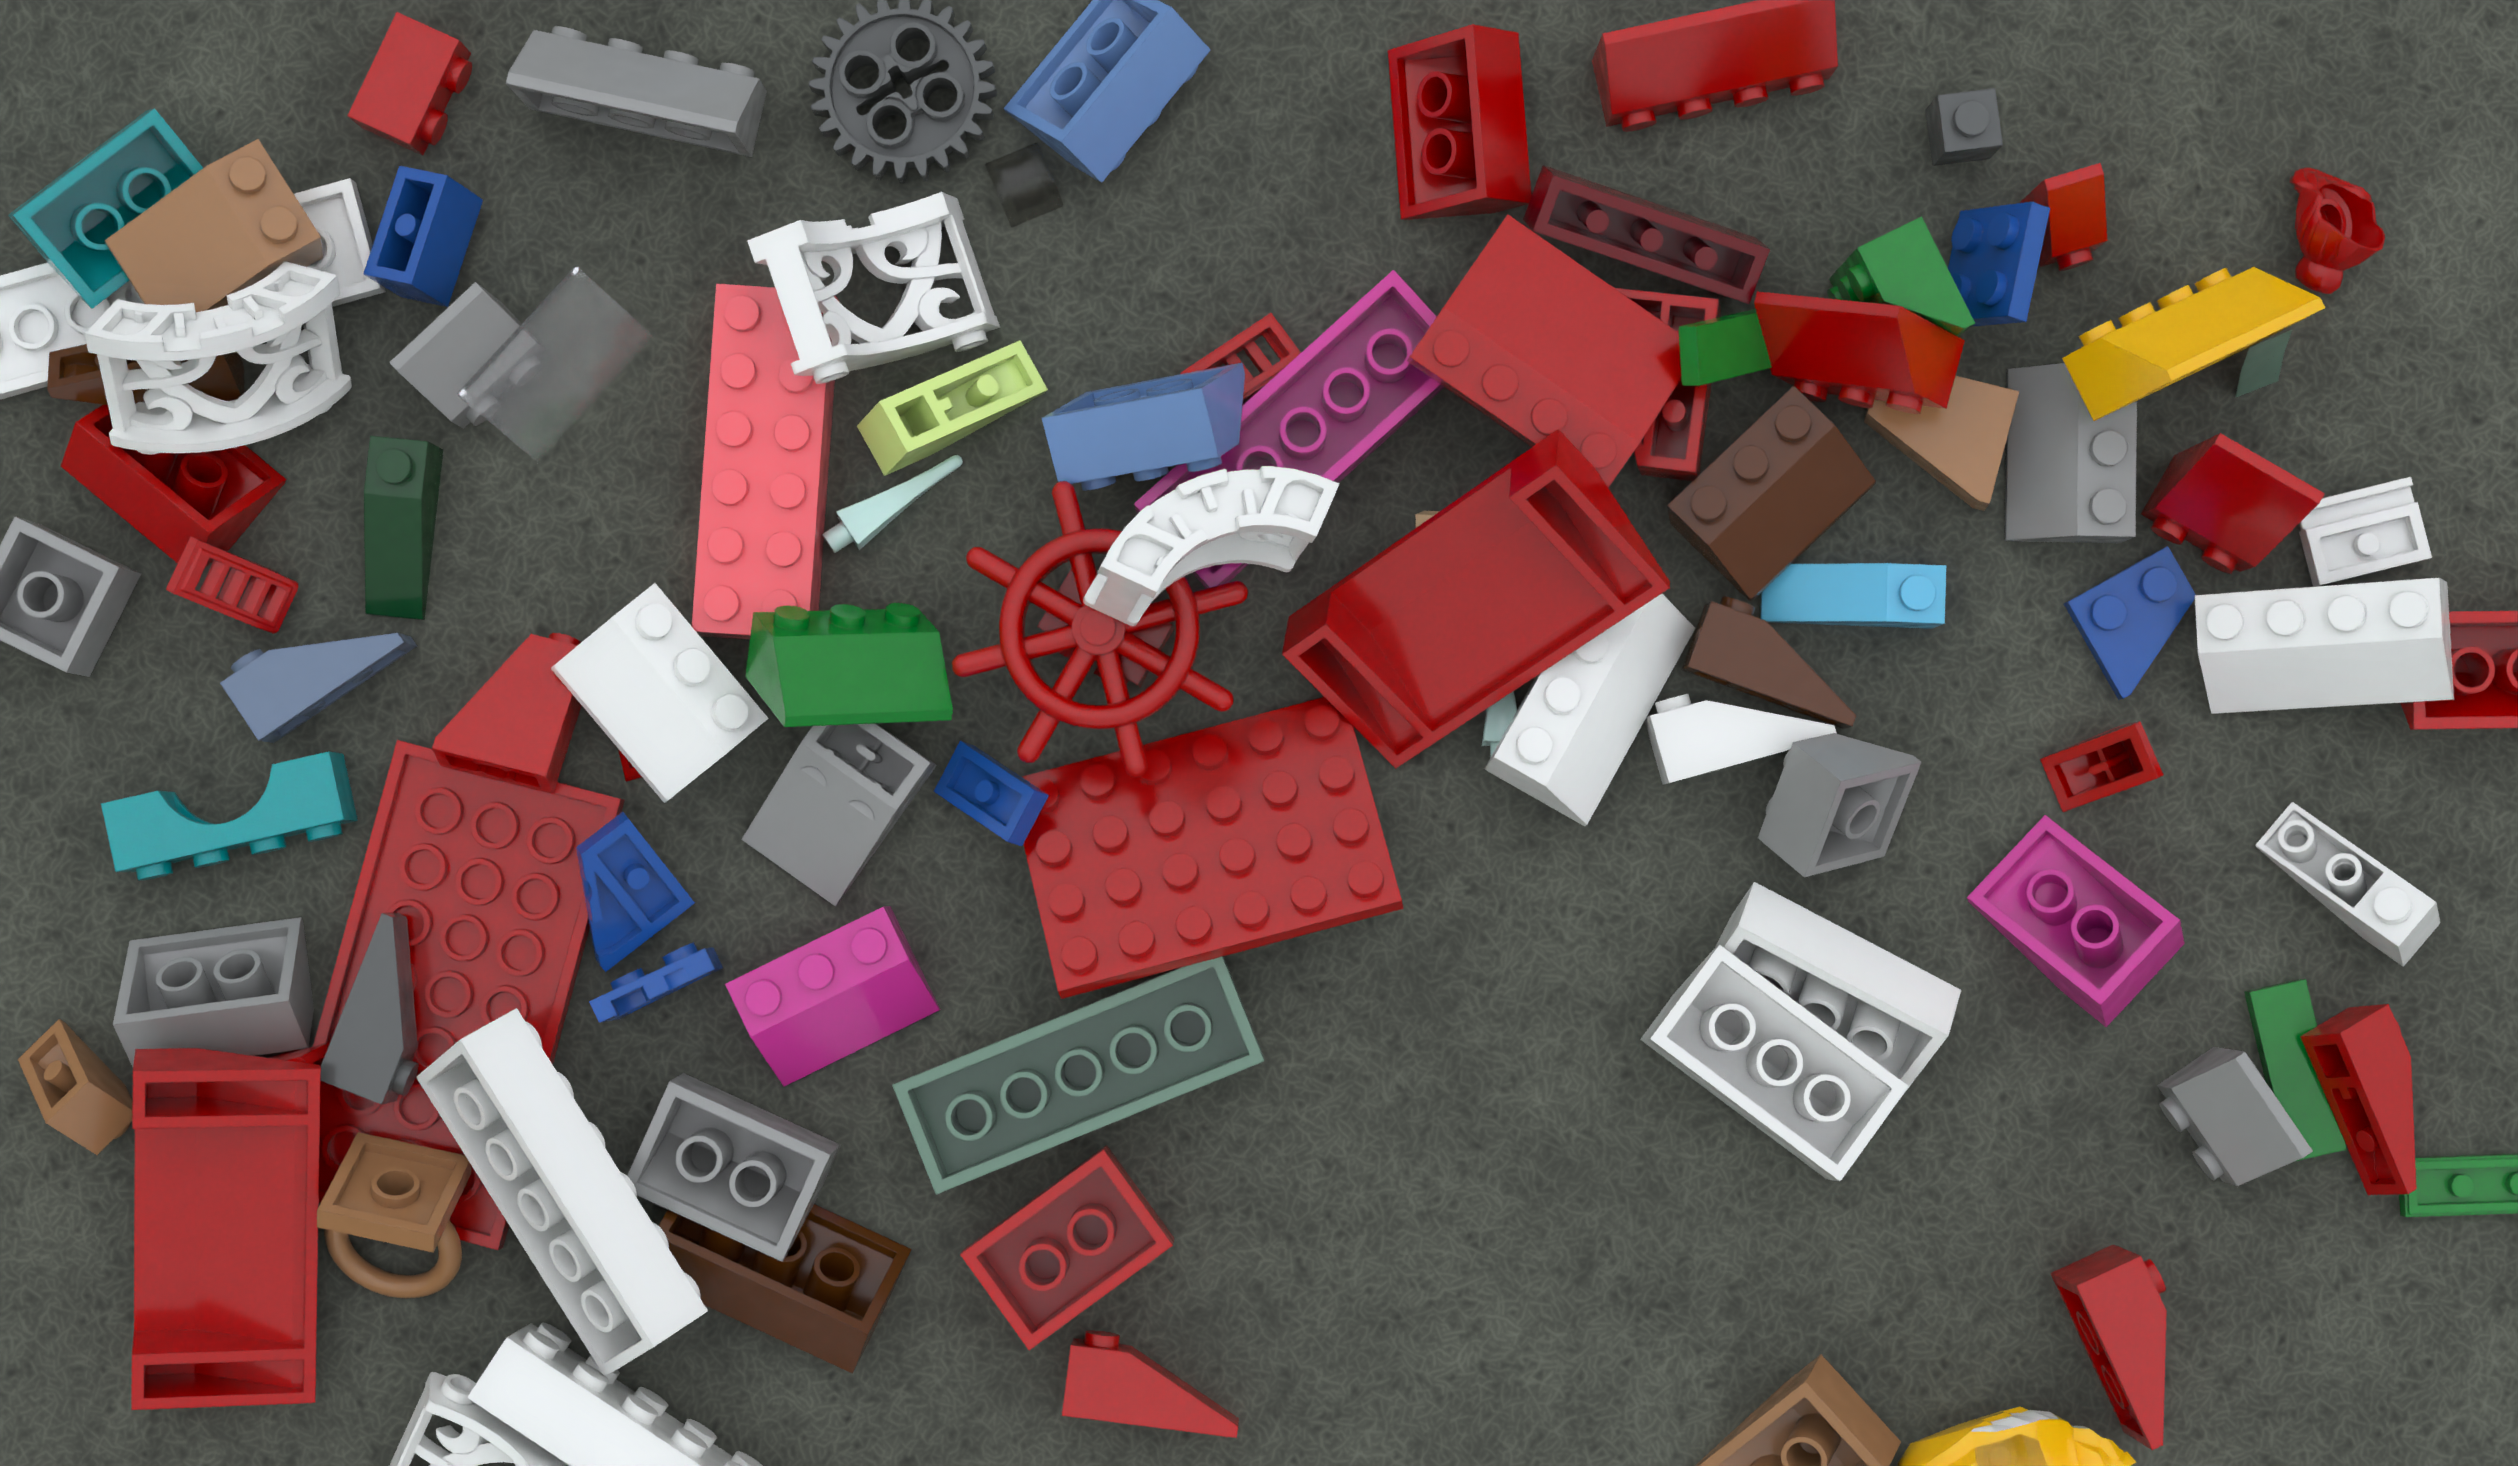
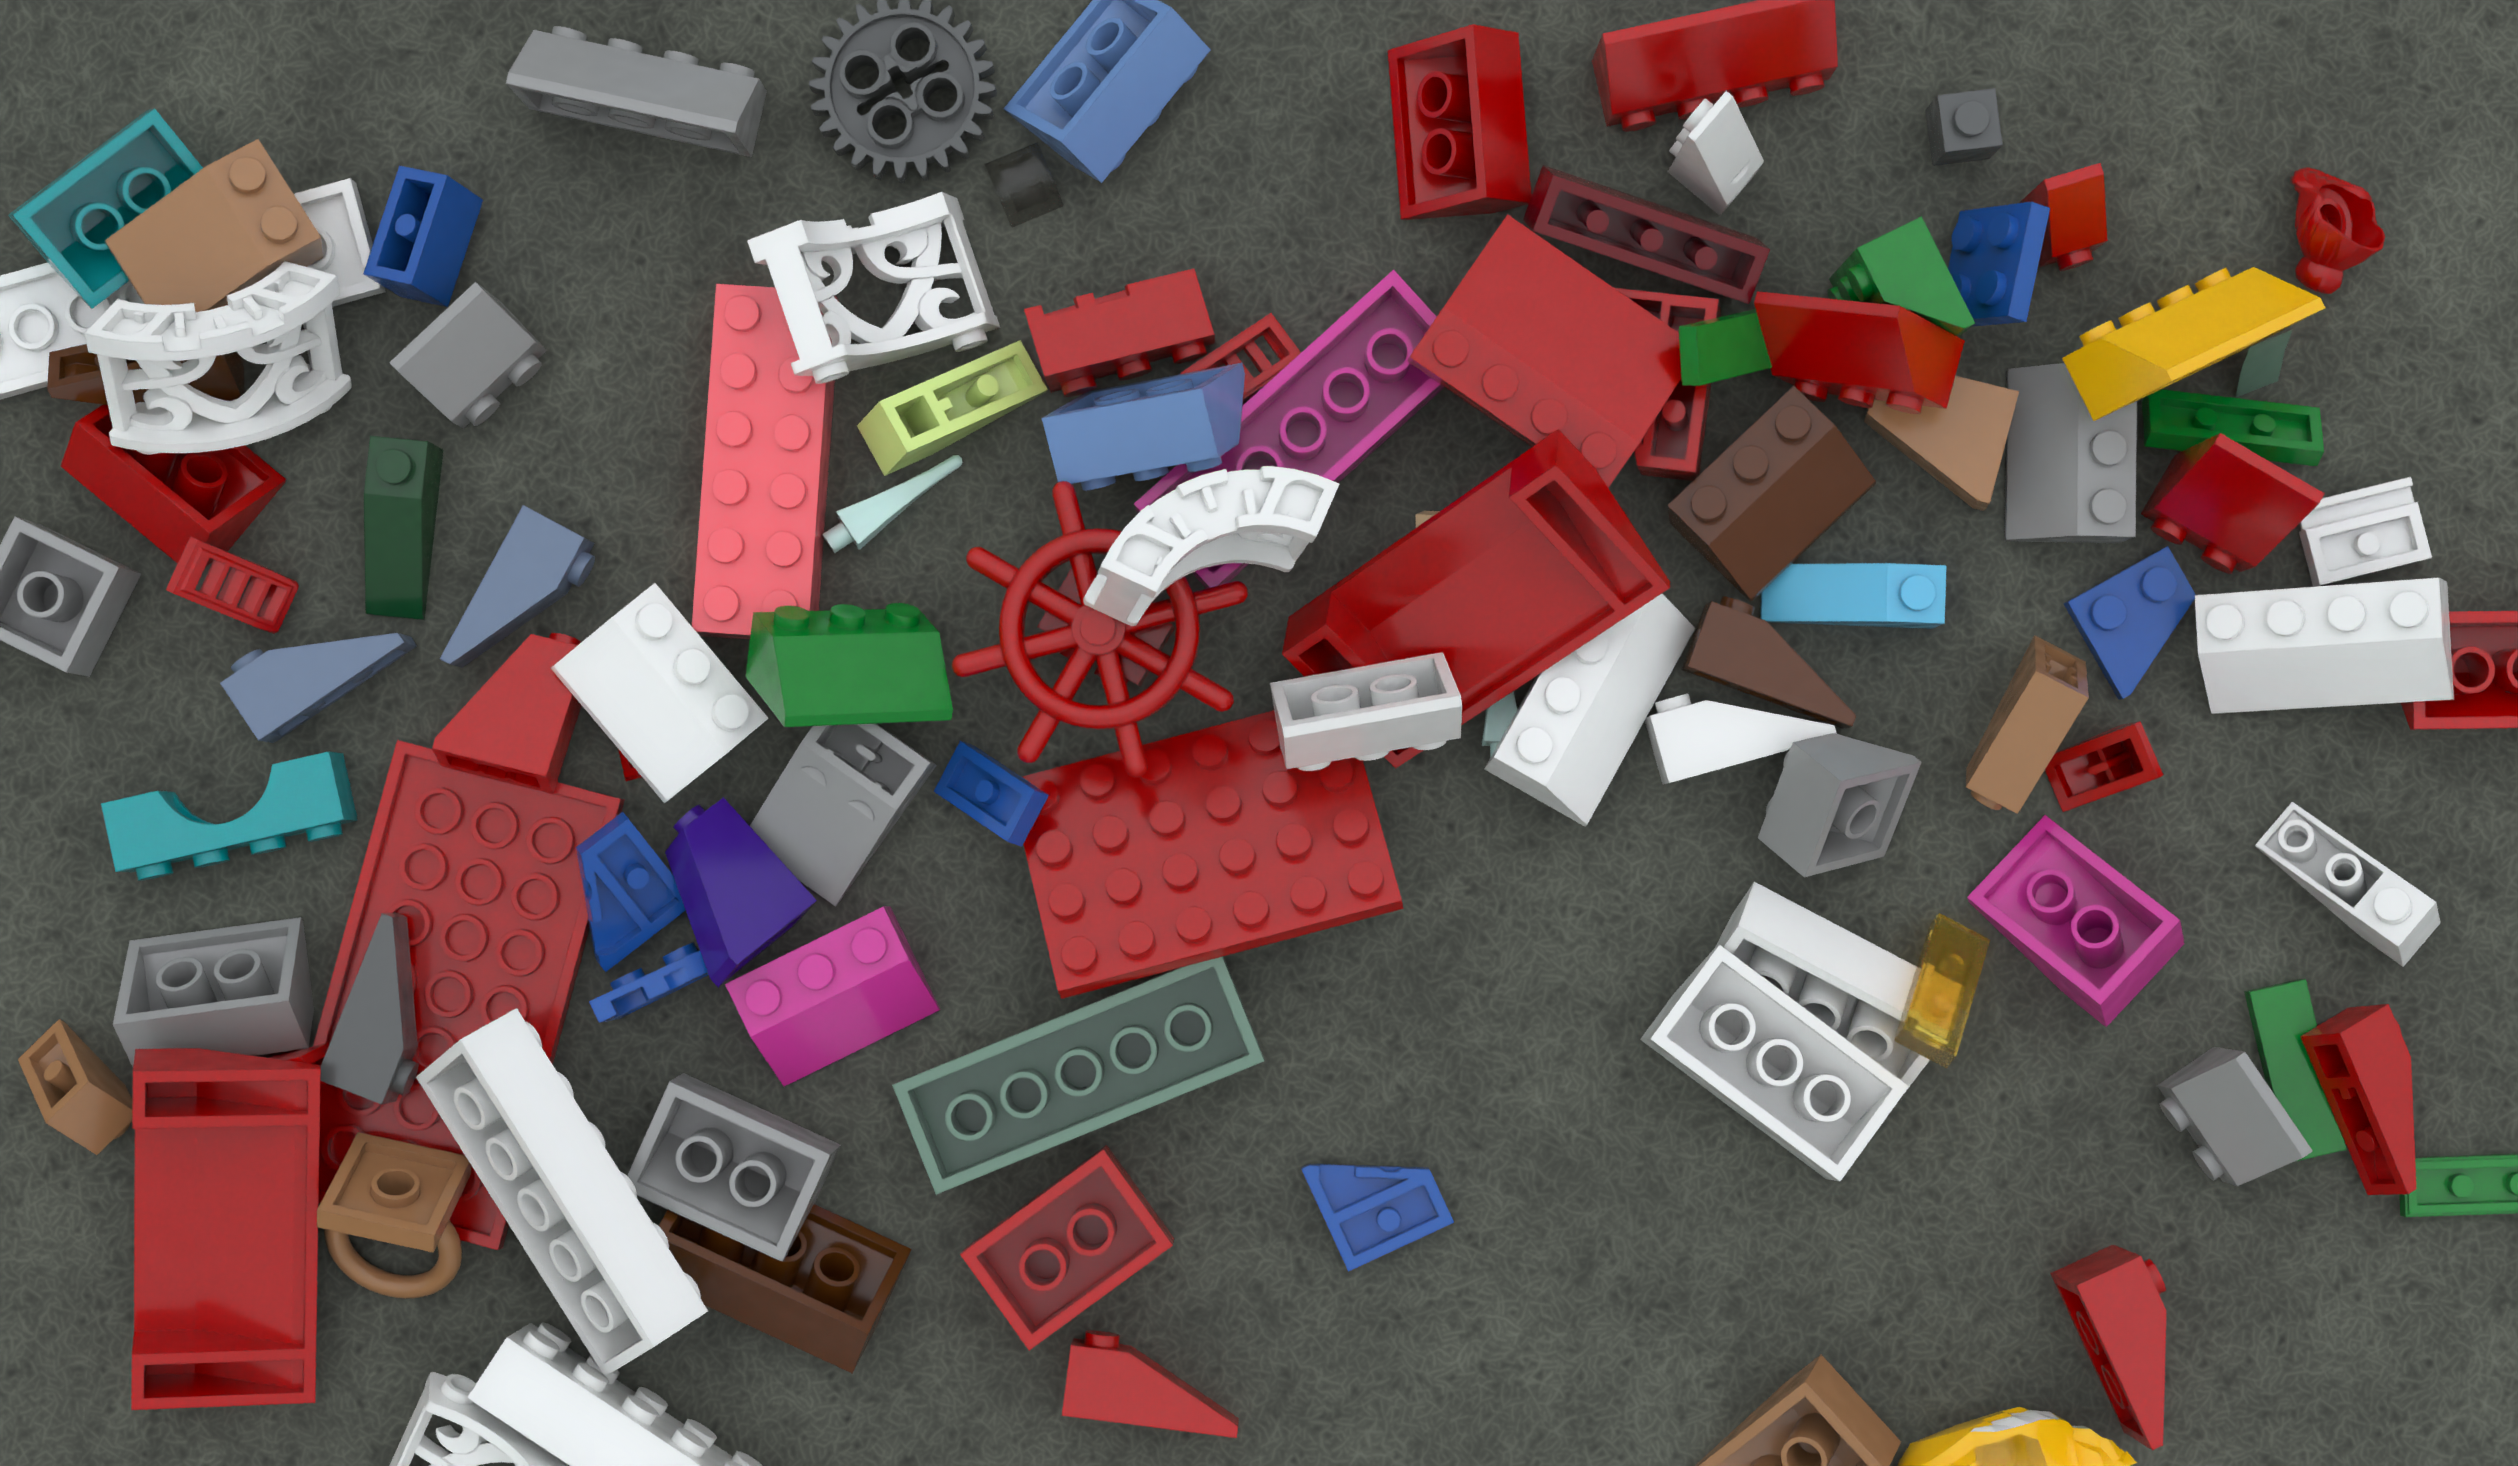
(411, 84): red brick -> none
(525, 578): none -> sand blue slope
(555, 364): clear piece -> none
(732, 888): none -> dark purple slope
(1121, 332): none -> red wedge
(1367, 711): none -> white slope
(1376, 1207): none -> blue wing
(1715, 153): none -> white slope
(1942, 990): none -> clear yellow tile
(2027, 726): none -> medium nougat slope
(2267, 428): none -> green plate

